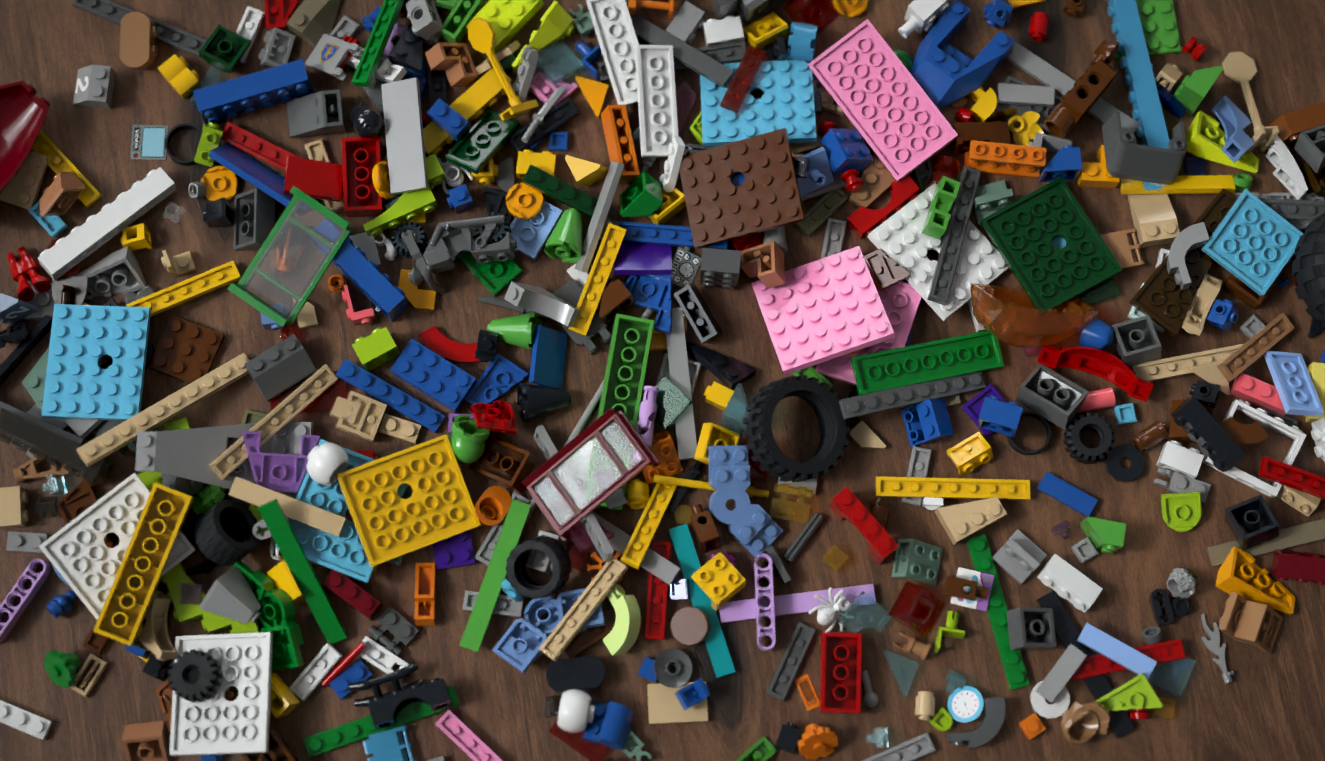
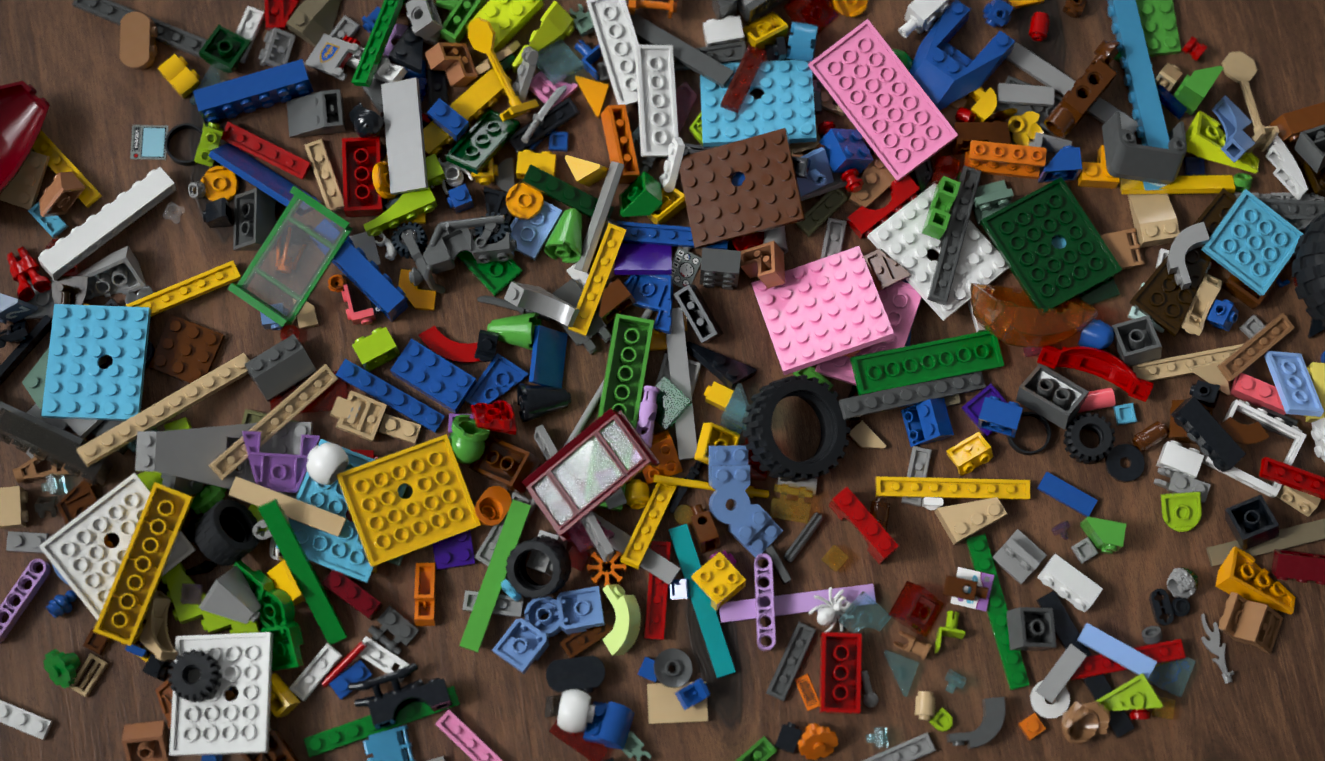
(94, 87): light grey slope -> none
(136, 237): yellow brick -> none
(178, 264): tan bracket -> none
(314, 178): red tile -> none
(583, 608): tan tile -> none
(686, 23): light grey brick -> none
(690, 626): tile -> none
(917, 561): sand green bracket -> none
(965, 704): sticker -> none

